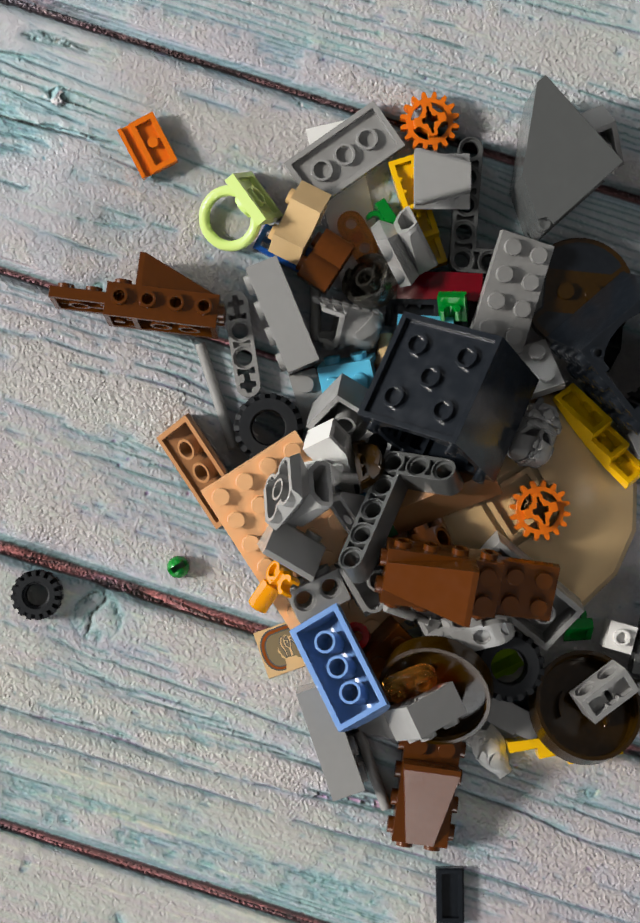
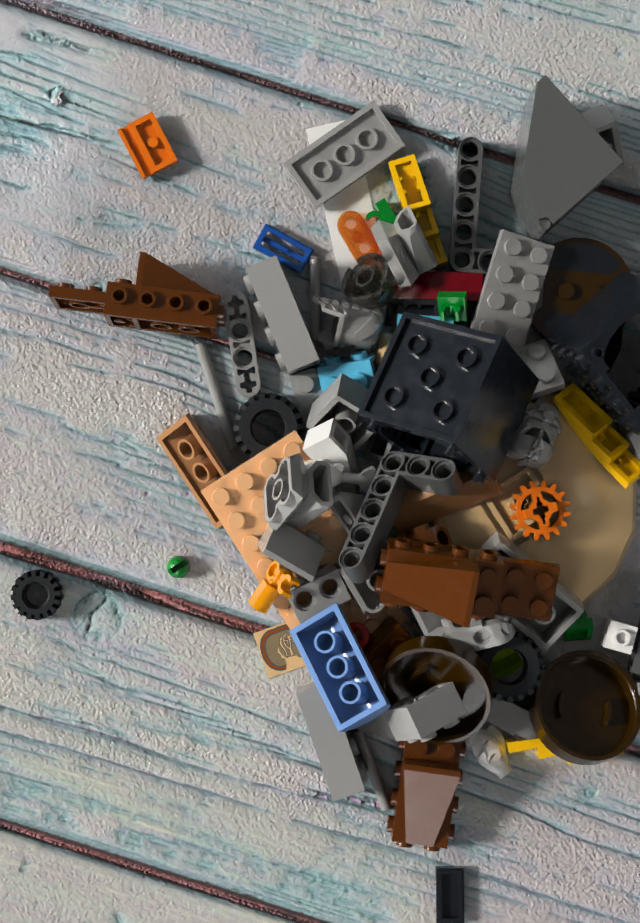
(250, 199): yellowish green tile -> none
(299, 221): tan brick -> none
(325, 260): reddish brown brick -> none
(368, 463): dark brown tile -> none
(409, 682): clear orange plate -> none
(411, 615): light grey piece -> none
(440, 118): orange gear -> none
(441, 180): light grey piece -> none
(604, 691): light grey brick -> none

